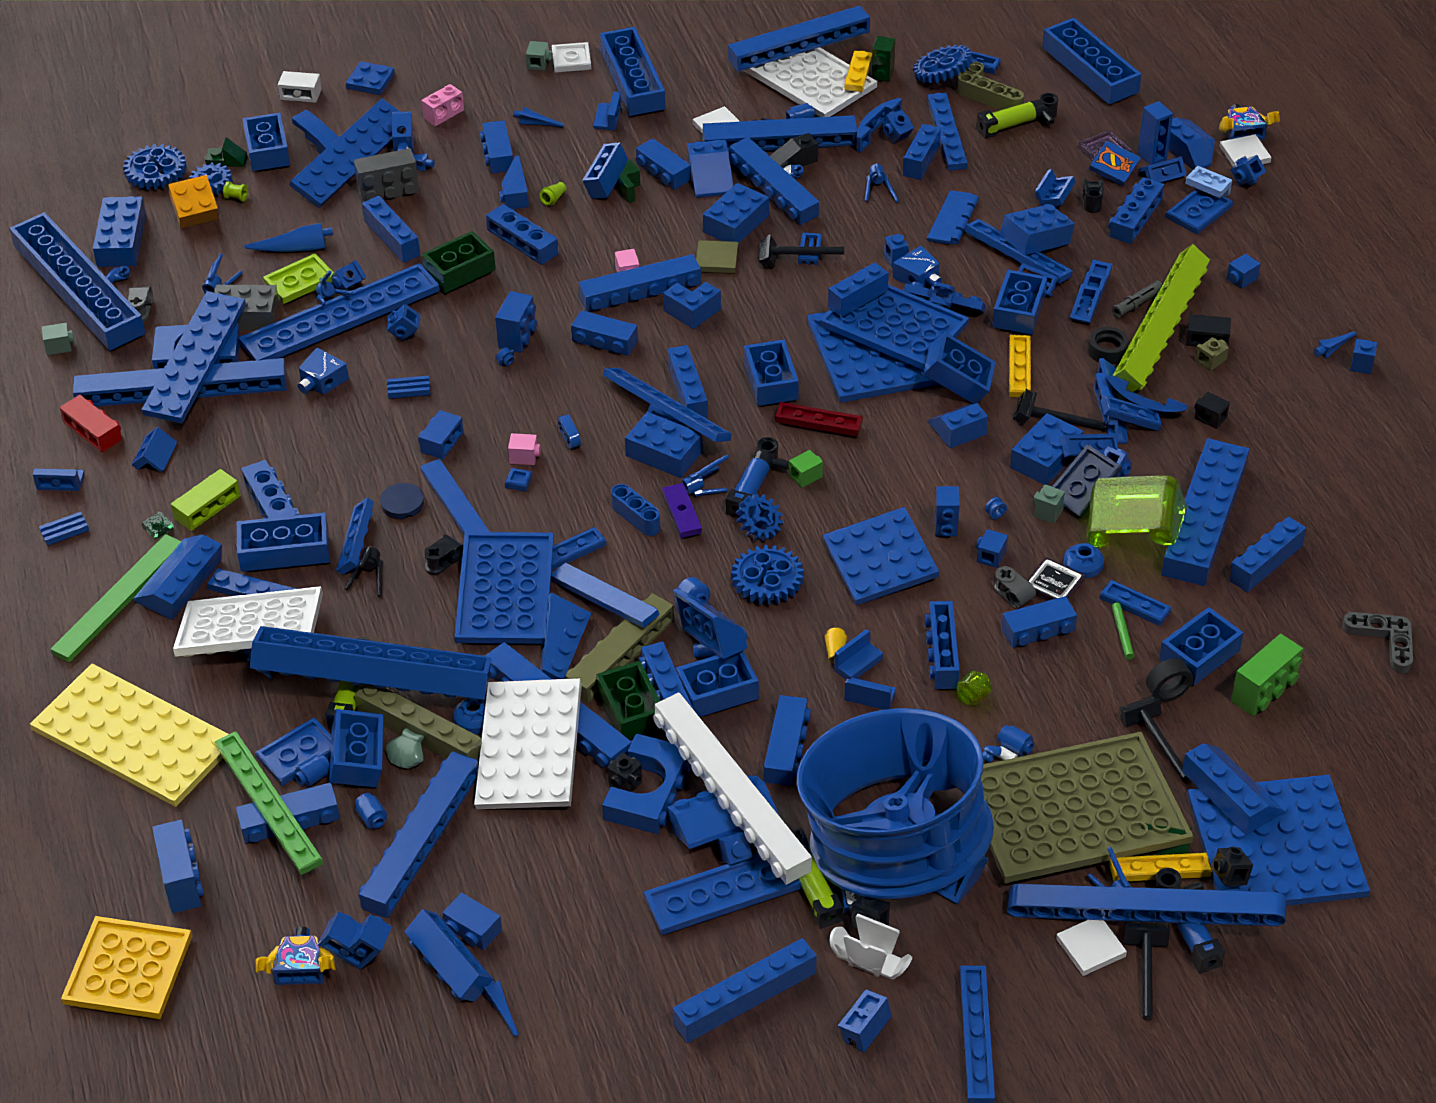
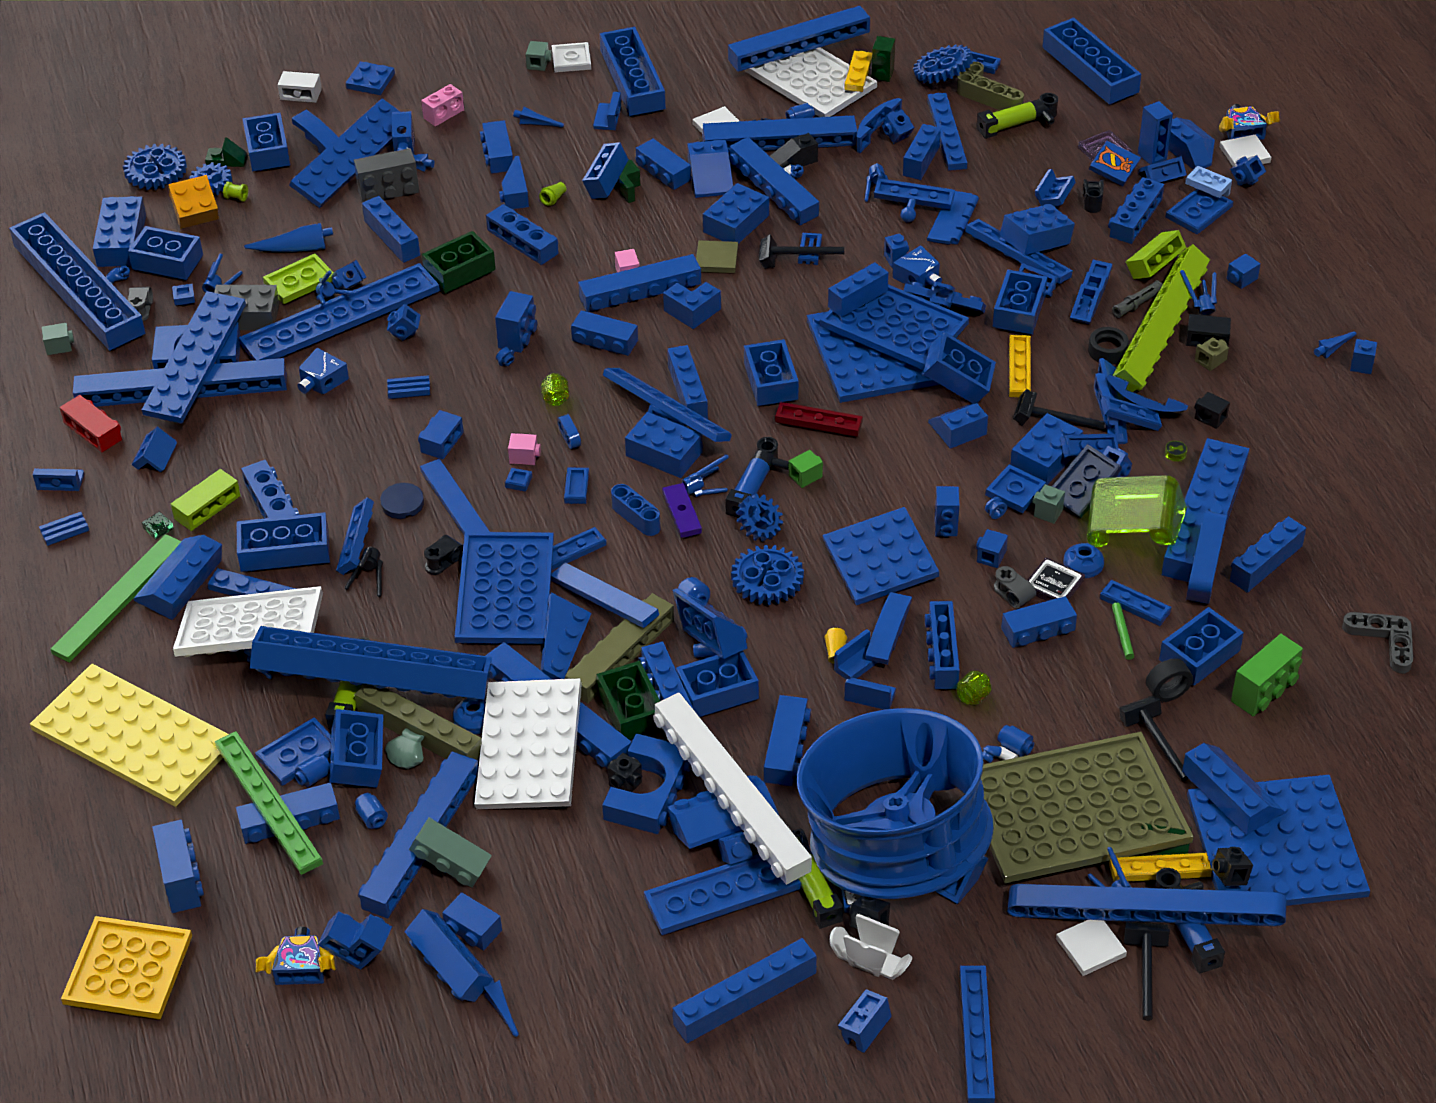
(165, 252): none -> blue brick
(183, 294): none -> blue plate
(450, 852): none -> sand green brick
(555, 389): none -> clear neon green head
(576, 485): none -> blue tile
(888, 628): none -> blue slope
(913, 194): none -> blue plate
(1015, 488): none -> blue plate
(1156, 254): none -> lime brick
(1175, 450): none -> clear neon green tile
(1206, 302): none -> blue plant
(1206, 557): none -> blue beam

